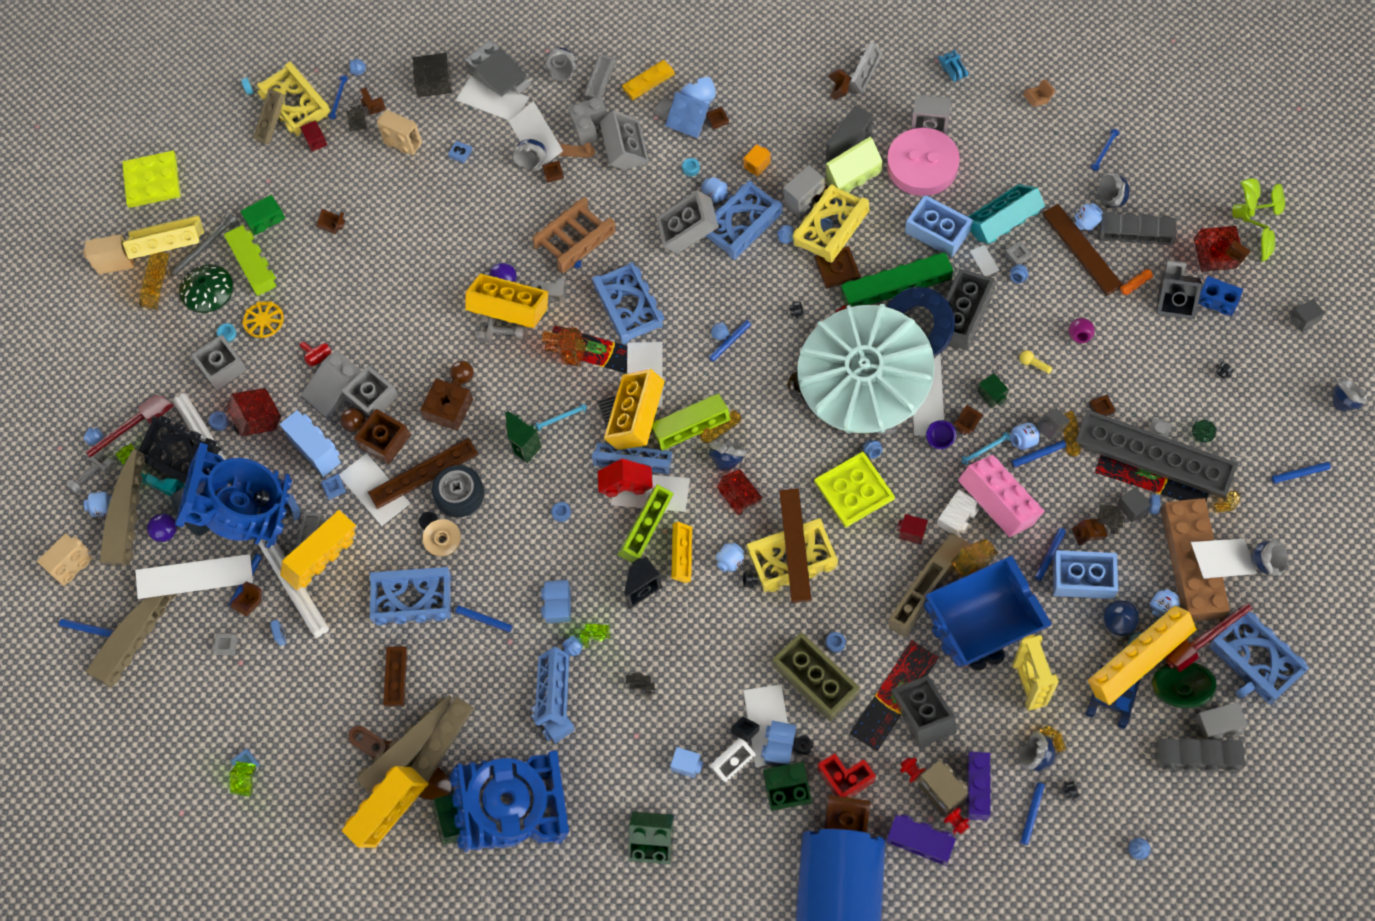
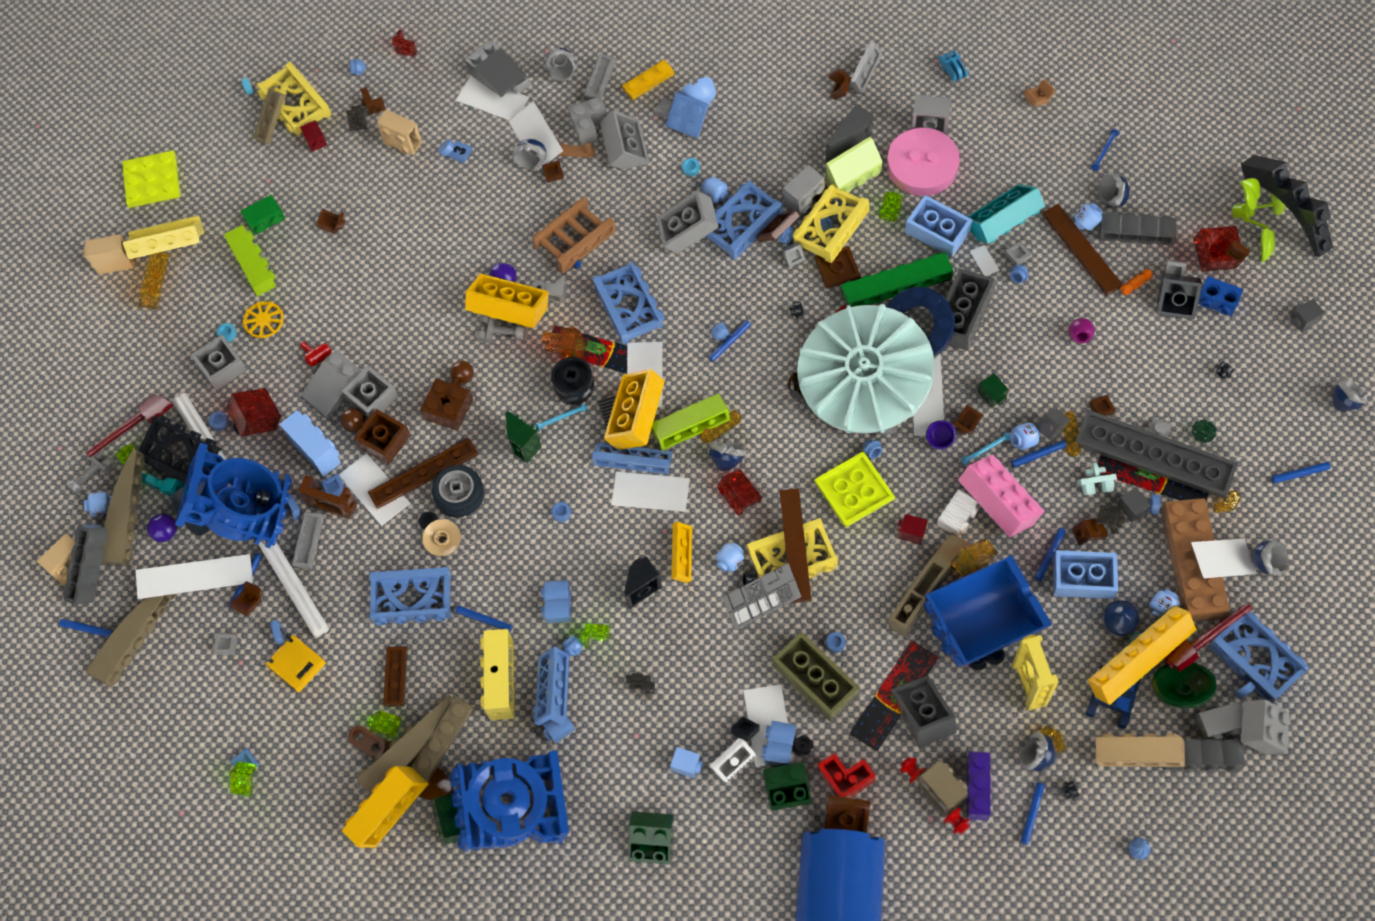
(85, 563): none -> dark grey brick
(93, 436): medium blue plate -> none
(209, 295): dark green dish -> none
(228, 222): dark grey piece -> none
(290, 661): none -> yellow container
(312, 493): none -> reddish brown window
(318, 550): yellow brick -> none
(332, 115): blue axle -> none
(384, 723): none -> clear neon green bracket
(404, 46): none -> clear red bracket
(432, 75): clear smoke brick -> none
(446, 147): none -> medium blue tile
(498, 674): none -> light yellow brick
(572, 380): none -> black wheel
(624, 476): red brick -> none
(645, 523): lime brick -> none
(717, 118): reddish brown plate -> none
(757, 160): light orange brick -> none
(762, 596): none -> light grey sticker
(777, 226): none -> reddish brown tile
(793, 254): none -> light grey plate
(891, 206): none -> clear neon green bracket
(921, 839): dark purple brick -> none
(1027, 358): light yellow bar -> none
(1106, 481): none -> light aqua hips
(1140, 751): none -> tan brick
(1265, 727): none -> light grey brick
(1294, 194): none -> black arch

